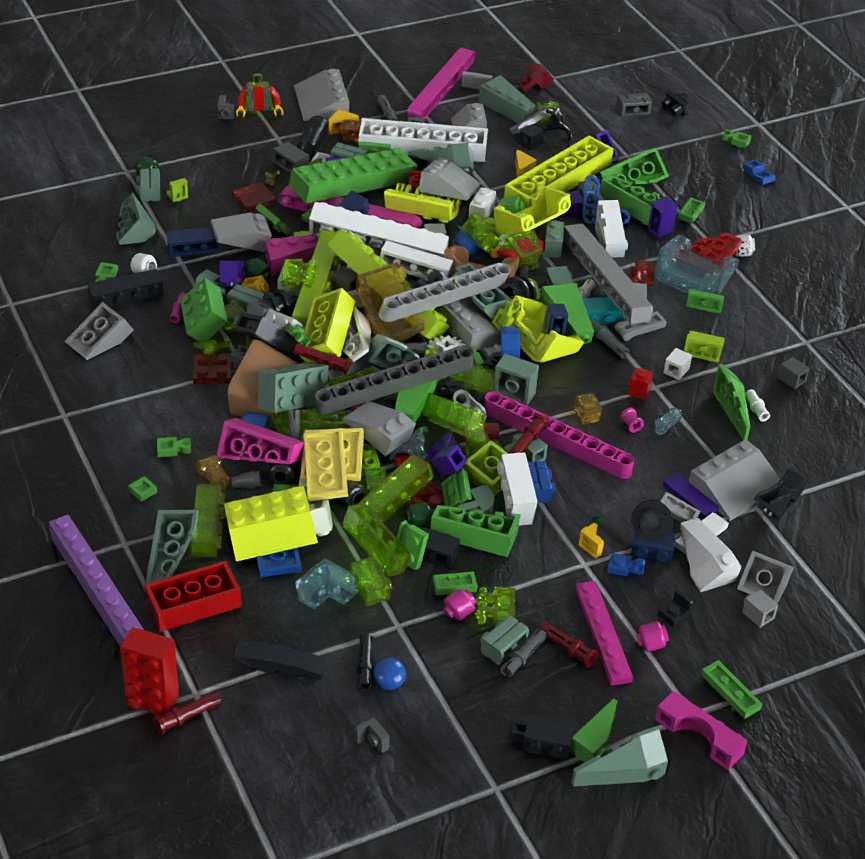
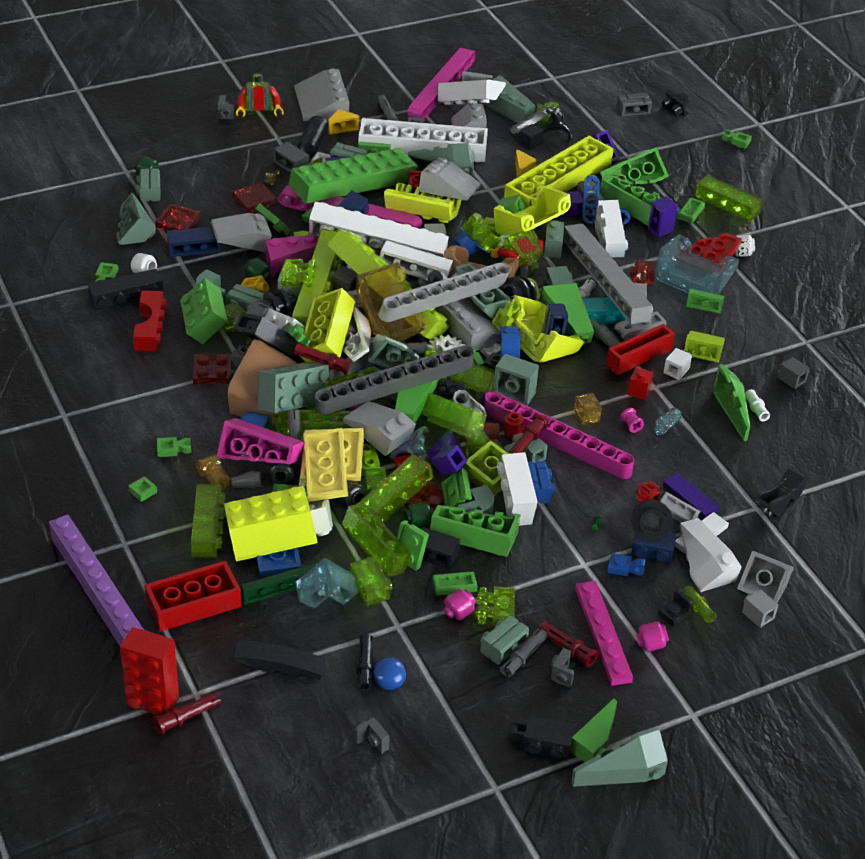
(99, 332): light grey slope -> none
(148, 334): none -> red arch
(170, 540): sand green wedge -> none
(177, 218): none -> clear red plate
(177, 313): dark pink pin -> none
(178, 190): lime bracket -> none
(210, 346): clear neon green plate -> none
(231, 272): dark purple brick -> none
(272, 585): none -> dark green plate
(350, 130): clear orange brick -> none
(469, 91): none -> white slope
(483, 202): white brick -> none
(513, 425): none -> red brick
(536, 74): dark red brick -> none
(560, 671): none -> dark grey bracket
(590, 541): yellow bracket -> none
(640, 349): none -> red brick
(647, 491): none -> red gear
(680, 714): dark pink arch -> none
(700, 604): none -> clear neon green pin
(728, 198): none -> clear neon green brick
(731, 689): bright green plate -> none
(734, 478): light grey slope -> none
(757, 172): blue slope -> none

